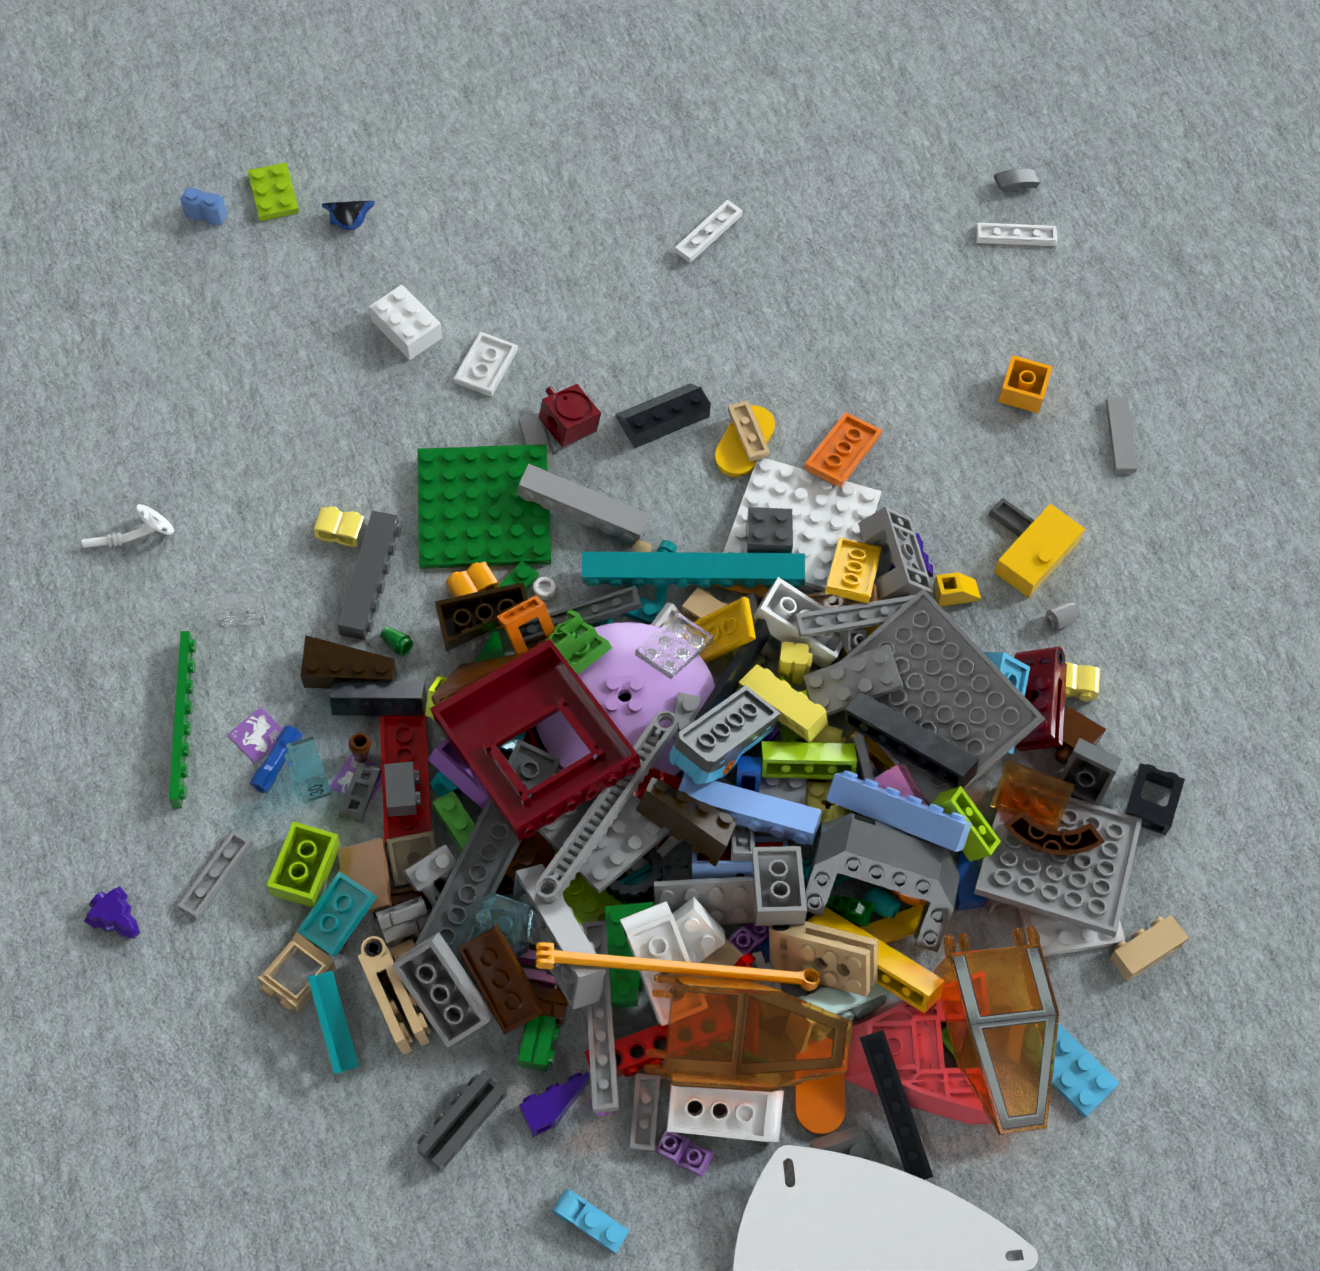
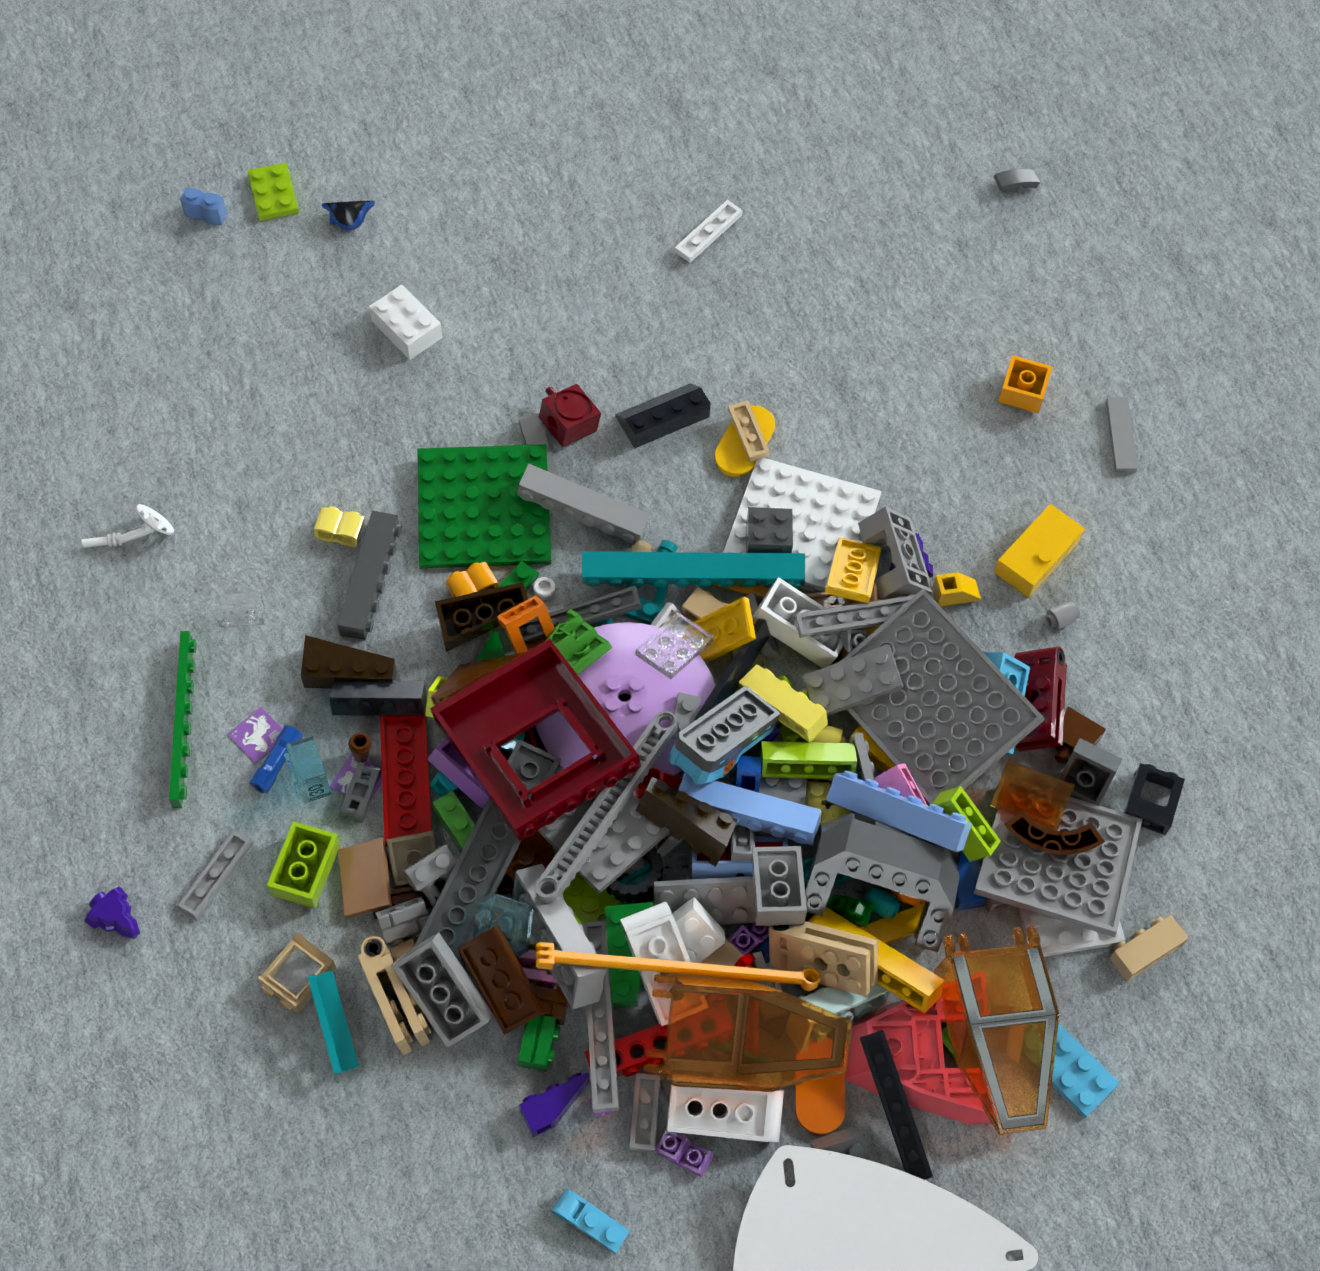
(337, 914): teal plate -> none
(398, 641): green cone -> none
(401, 789): dark grey brick -> none
(461, 1120): dark grey brick -> none
(485, 364): white tile -> none
(794, 661): light yellow brick -> none
(843, 449): orange plate -> none
(911, 741): black brick -> none
(1010, 517): dark grey tile -> none
(1016, 234): white tile -> none
(1082, 682): light yellow brick -> none

